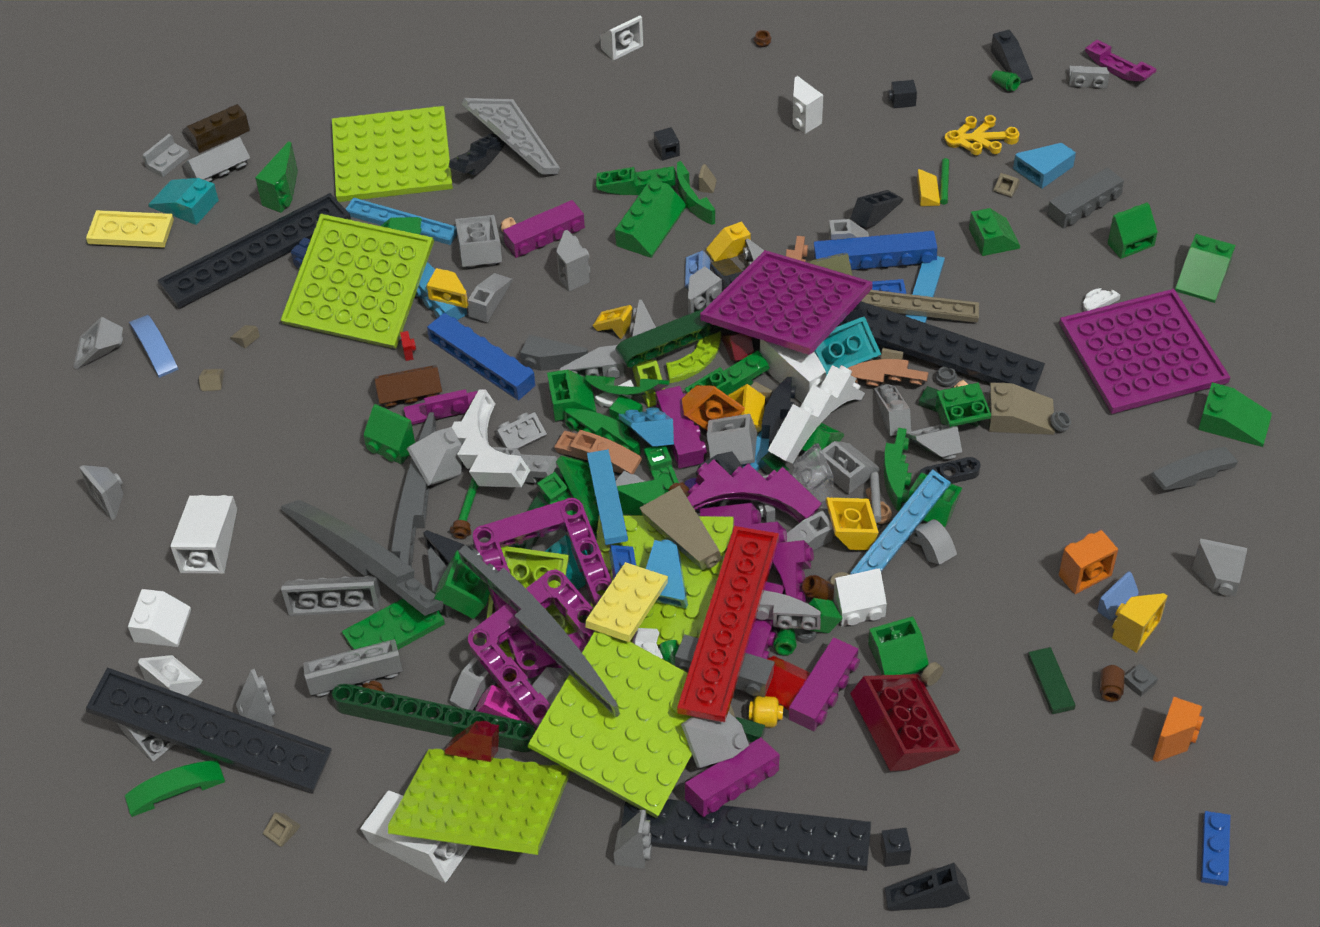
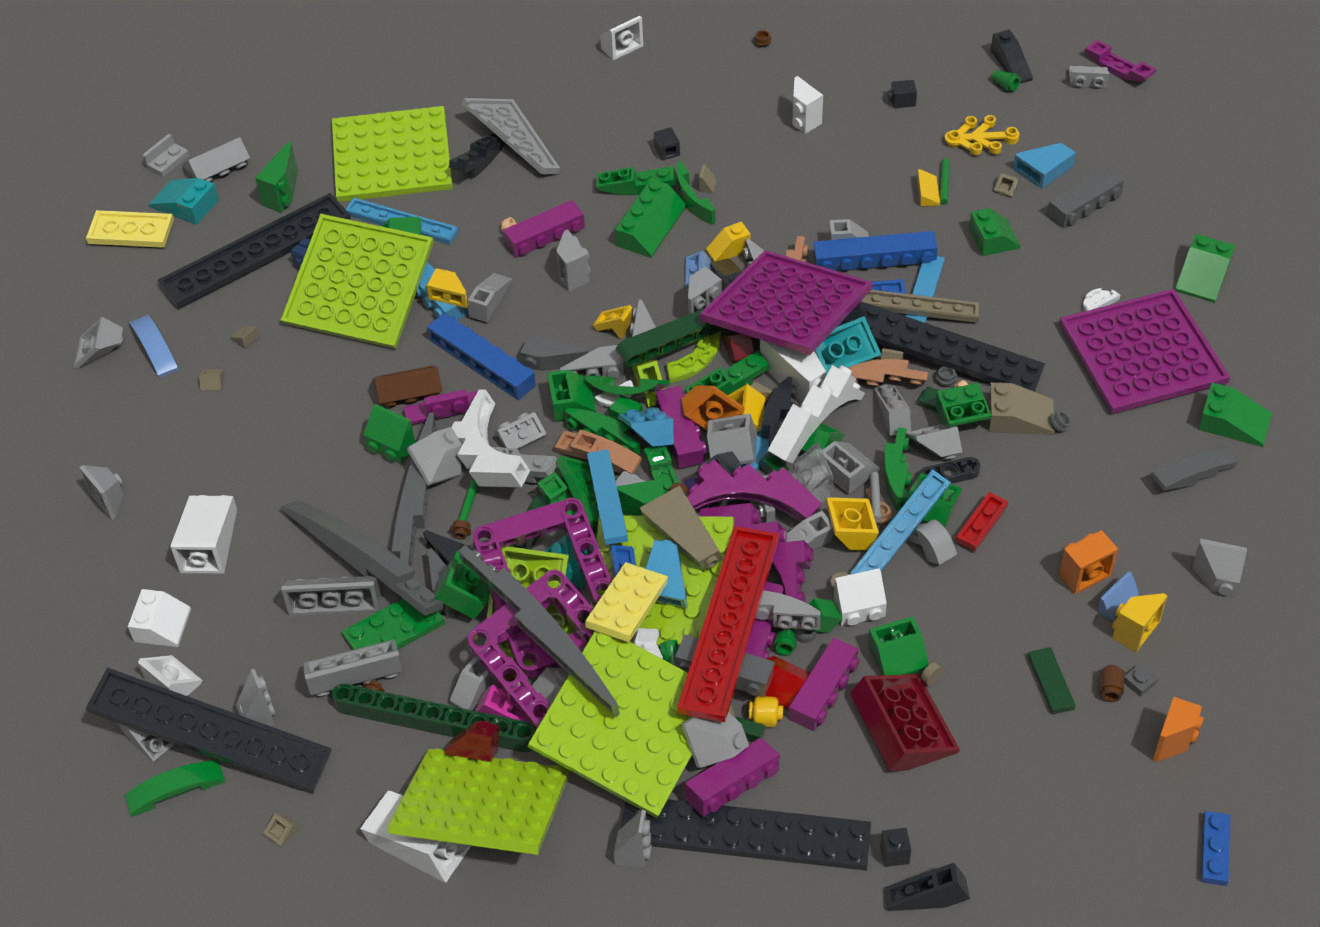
(217, 128): dark brown slope -> none
(408, 345): red plate -> none
(478, 241): light grey slope -> none
(817, 587): reddish brown brick -> none
(837, 262): olive slope -> none
(874, 207): black slope -> none
(982, 521): none -> red plate
(1132, 231): green slope -> none

